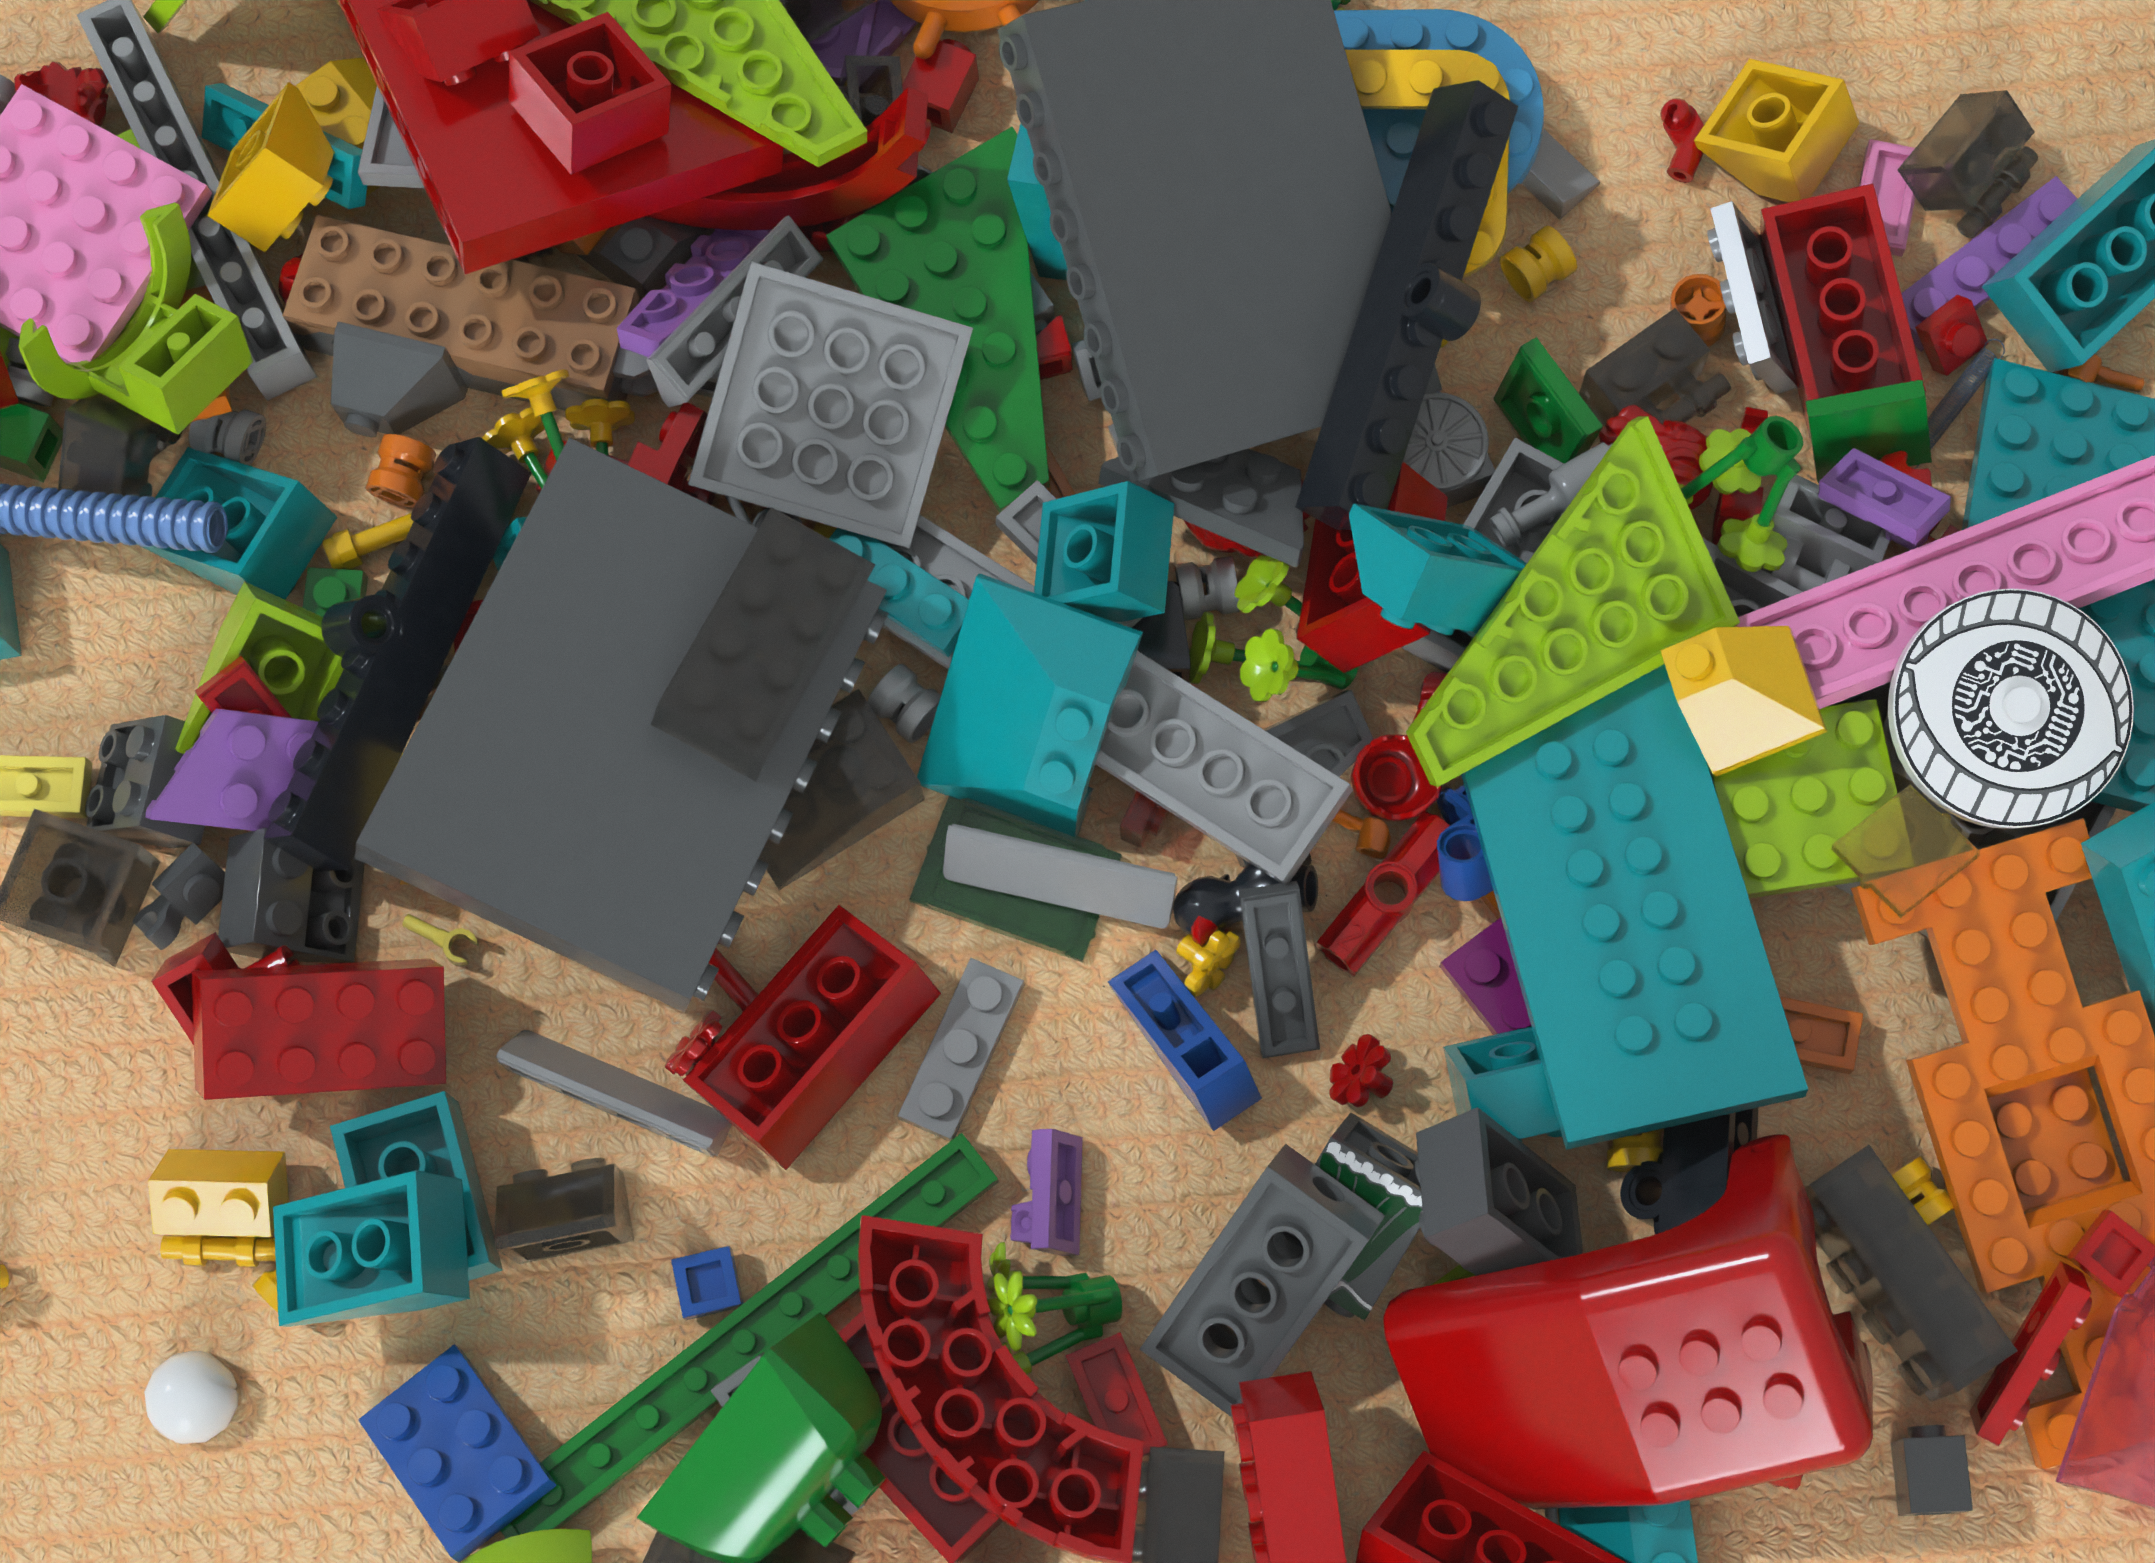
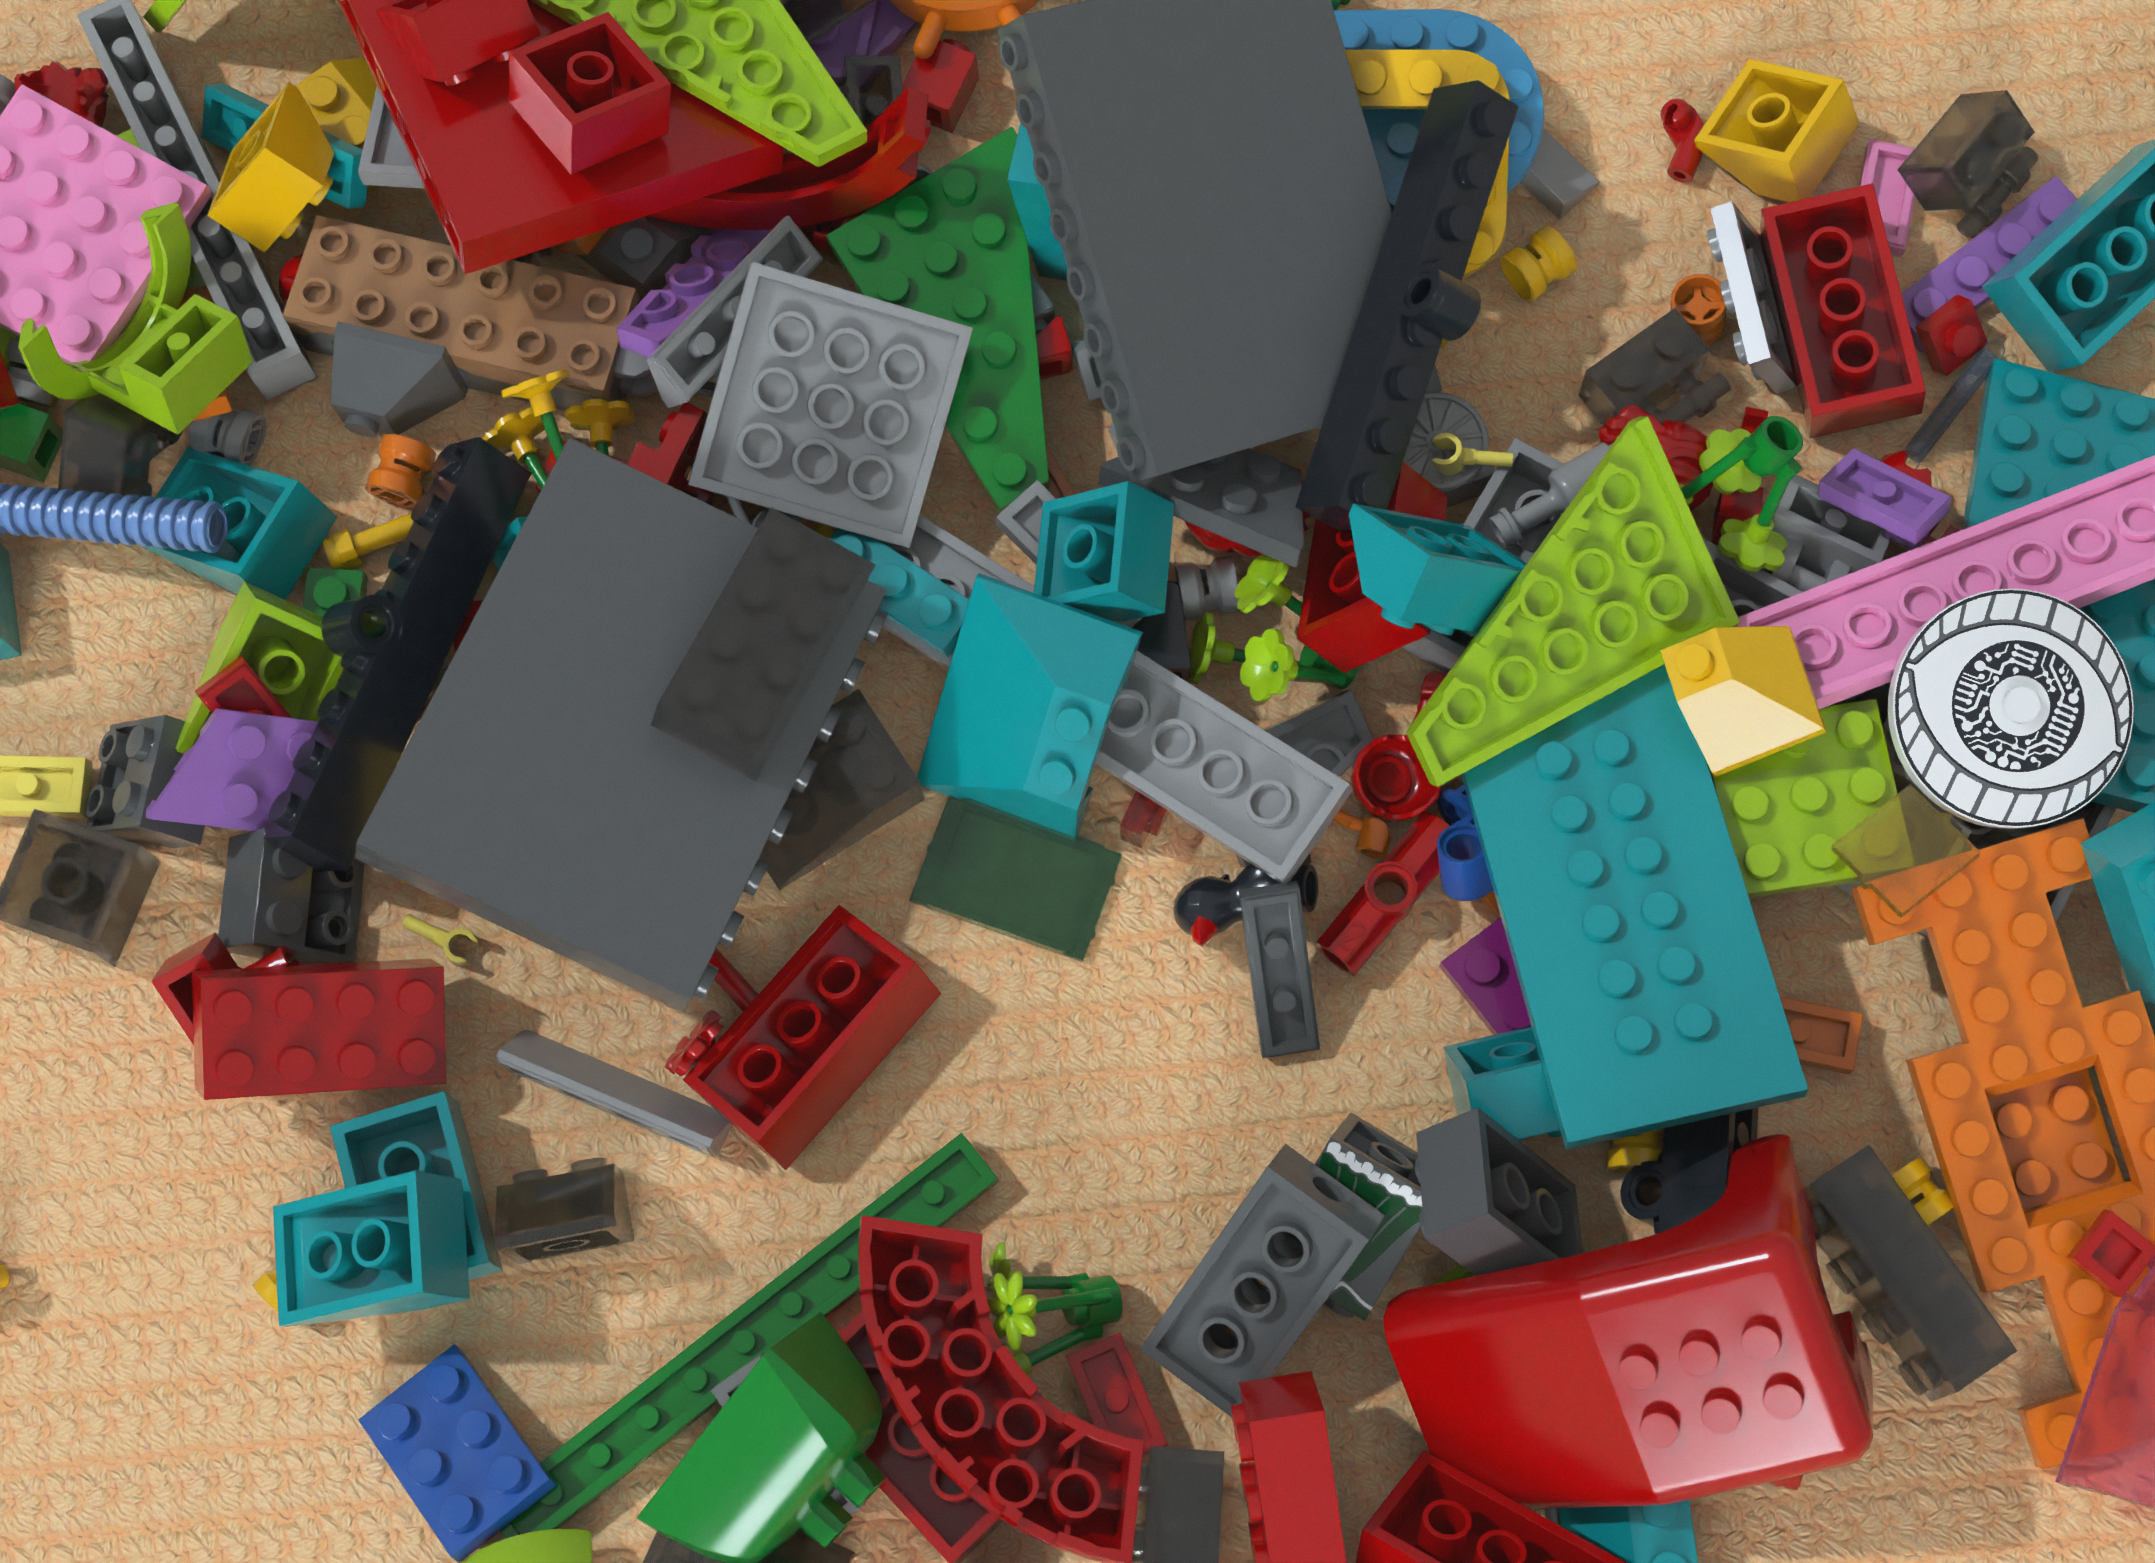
(187, 889): dark grey plate -> none
(191, 1397): white hair -> none
(217, 1196): yellow brick -> none
(707, 1283): blue plate -> none
(905, 703): light grey wheel -> none
(961, 1050): light grey plate -> none
(1053, 1215): medium lavender hinge -> none
(1059, 876): light grey slope -> none
(1186, 1040): blue slope -> none
(1208, 960): yellow plant -> none
(1361, 1073): red plant -> none
(1466, 456): none -> light yellow hand
(1546, 405): green tile -> none
(1871, 421): green tile -> none
(1931, 1472): dark grey brick -> none
(2005, 1396): red plate -> none
(2093, 370): orange hand -> none

